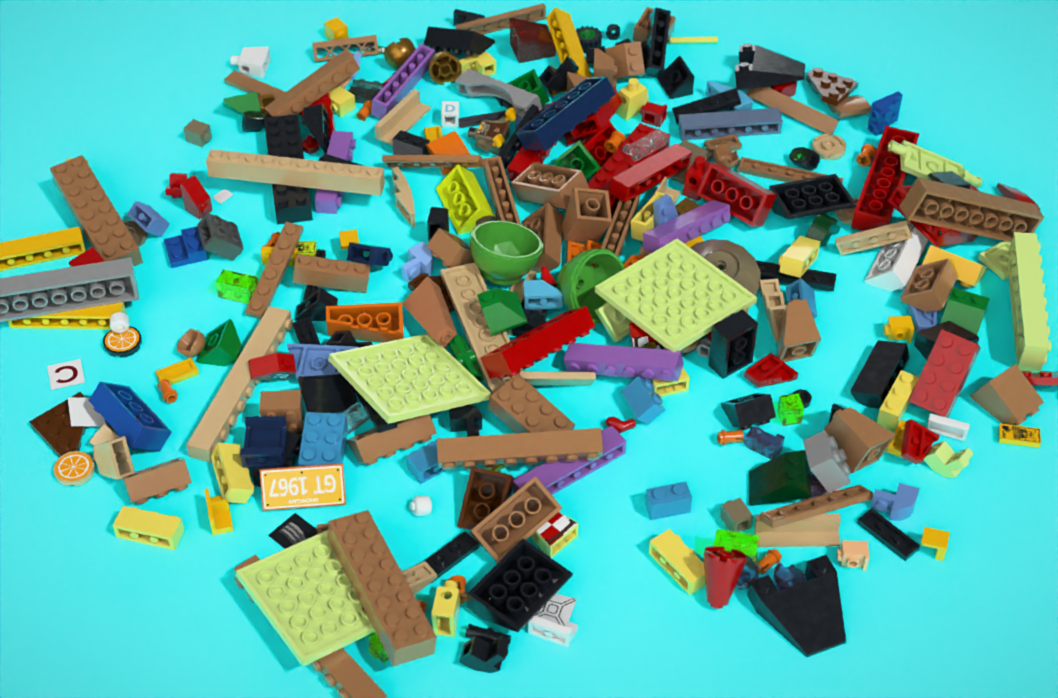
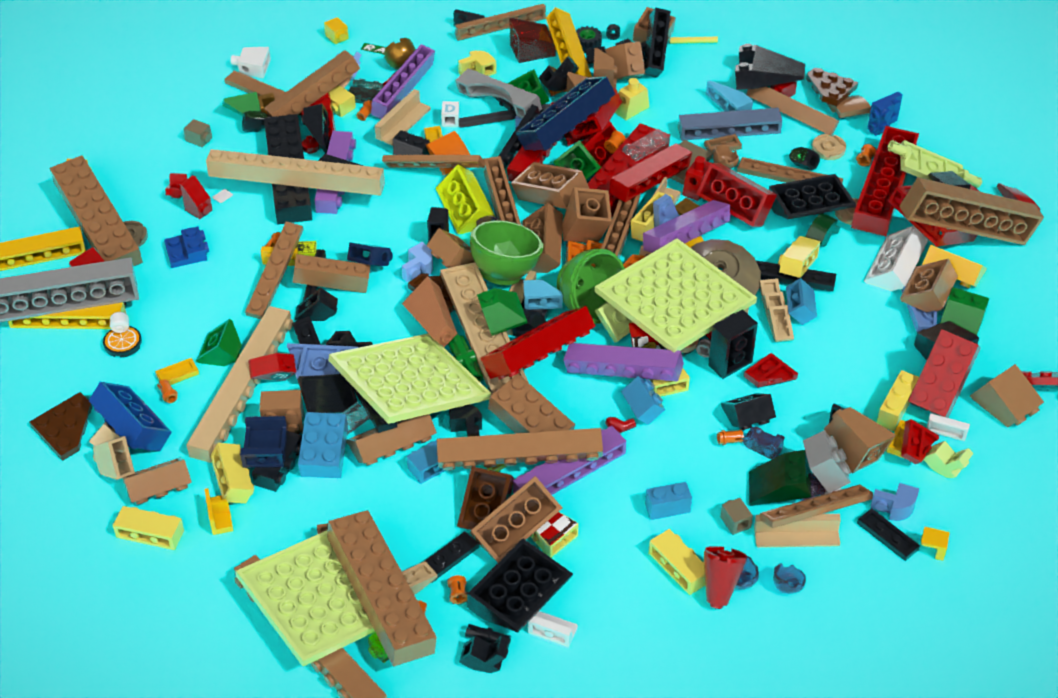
(65, 374): white sticker -> none
(74, 468): tile -> none
(83, 413): white sticker -> none
(148, 219): medium blue brick -> none
(191, 343): medium nougat hair -> none
(220, 236): dark grey brick -> none
(236, 286): clear neon green brick -> none
(293, 531): black sticker -> none
(302, 486): yellow tile -> none
(345, 44): medium nougat fence -> none
(348, 236): yellow panel -> none
(367, 321): orange wedge -> none
(403, 196): tan slope -> none
(421, 505): white piece -> none
(444, 67): pearl gold cylinder -> none
(446, 609): light yellow torso -> none
(457, 41): black slope -> none
(493, 135): torso -> none
(547, 277): red slope -> none
(558, 609): white sticker -> none
(559, 378): tan tile -> none
(653, 114): red brick -> none
(677, 79): black slope -> none
(709, 104): black plate -> none
(743, 542): clear neon green brick -> none
(771, 558): orange pin -> none
(790, 409): clear neon green brick -> none
(797, 332): medium nougat slope -> none
(805, 397): black tile -> none
(805, 613): black wedge -> none
(853, 554): light nougat brick -> none
(874, 237): tan fence -> none
(880, 373): black brick -> none
(899, 328): yellow brick -> none
(996, 259): yellowish green plate -> none
(1019, 435): yellow tile -> none
(1028, 302): yellowish green brick -> none

